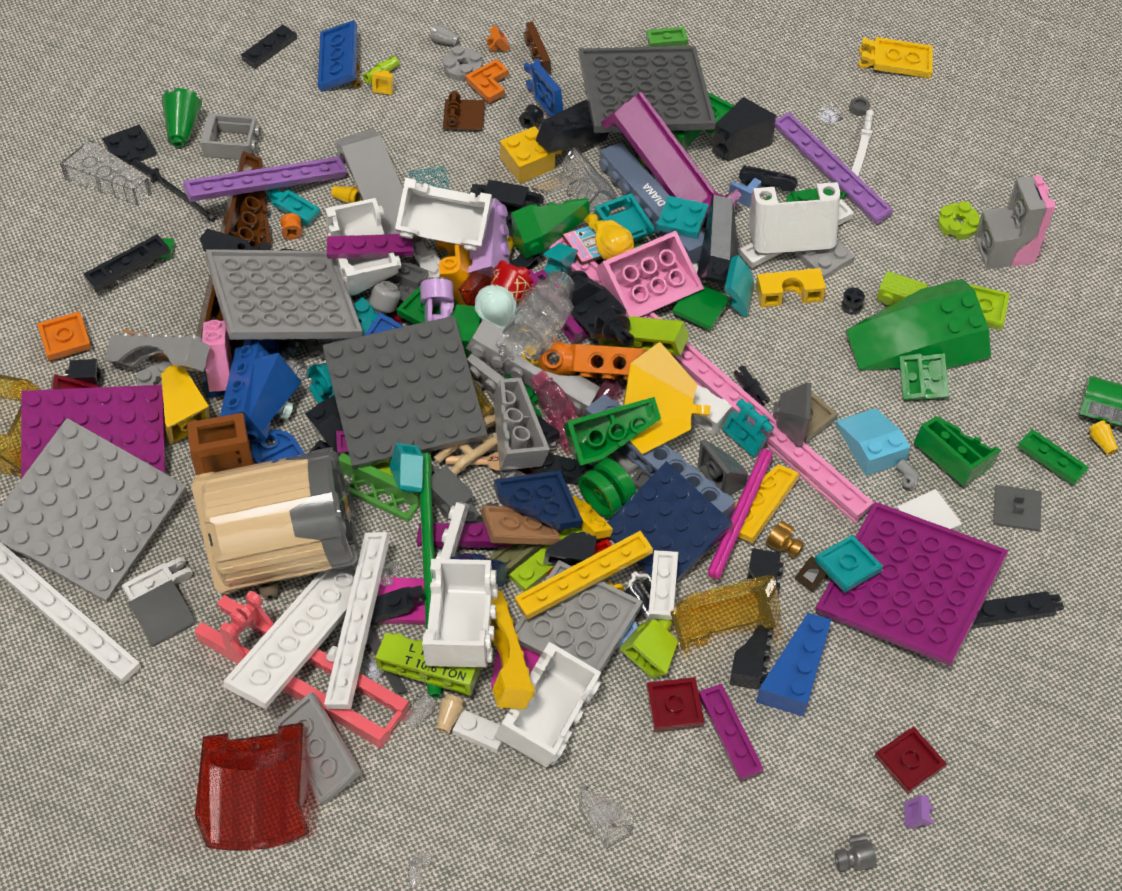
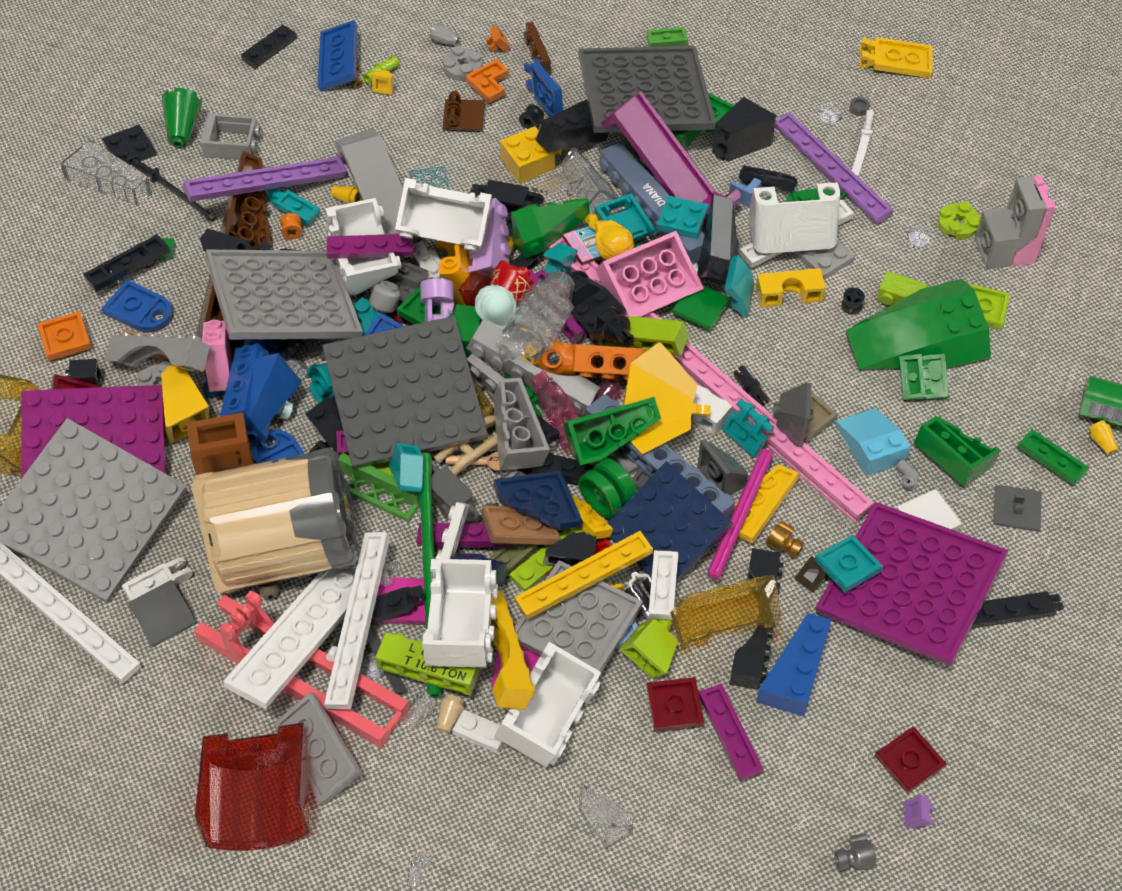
(138, 307): none -> blue tile
(918, 236): none -> clear tile

